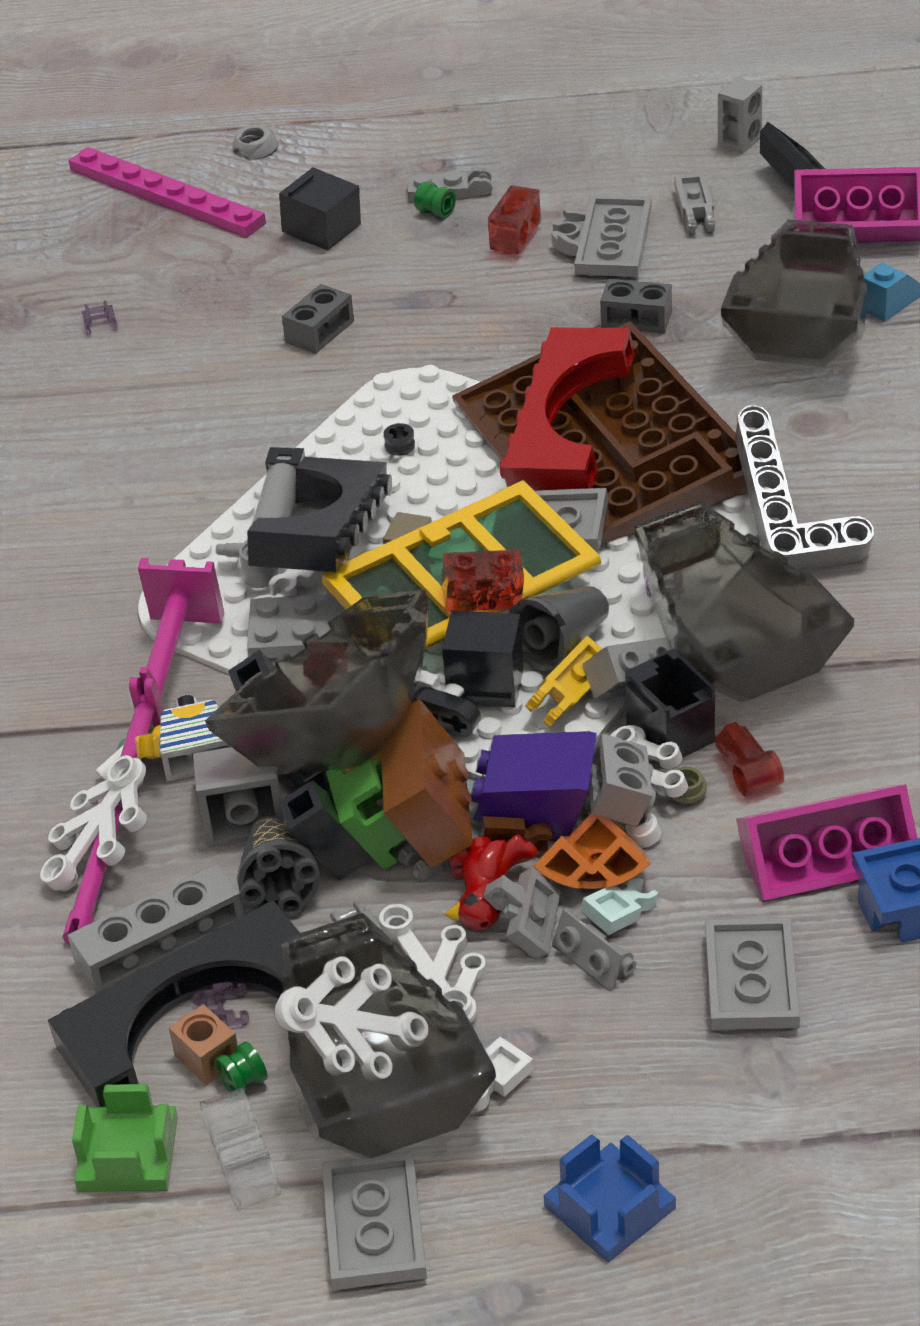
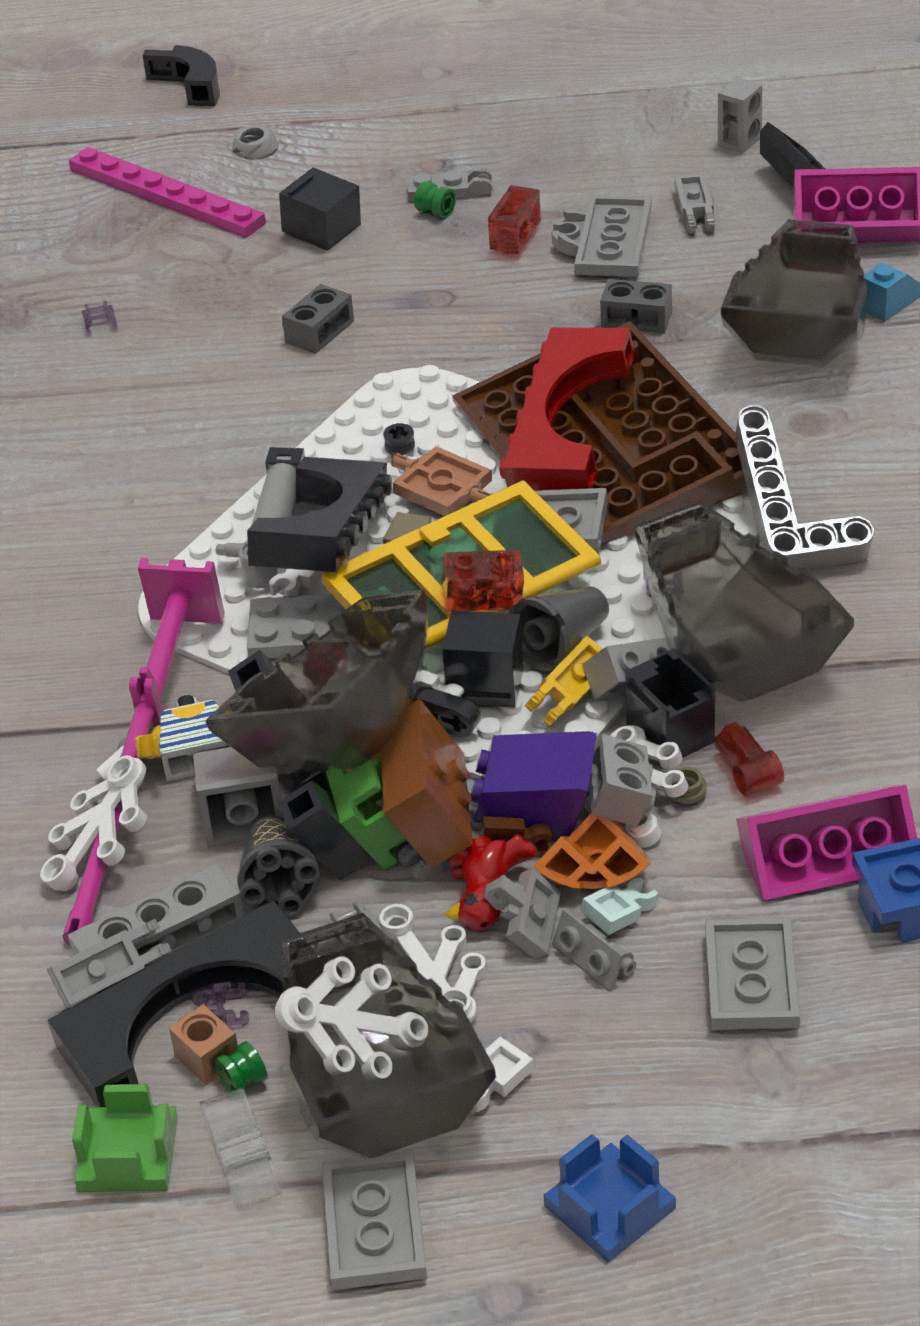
(103, 964): none -> light grey hinge
(186, 66): none -> black arch
(440, 480): none -> nougat plate

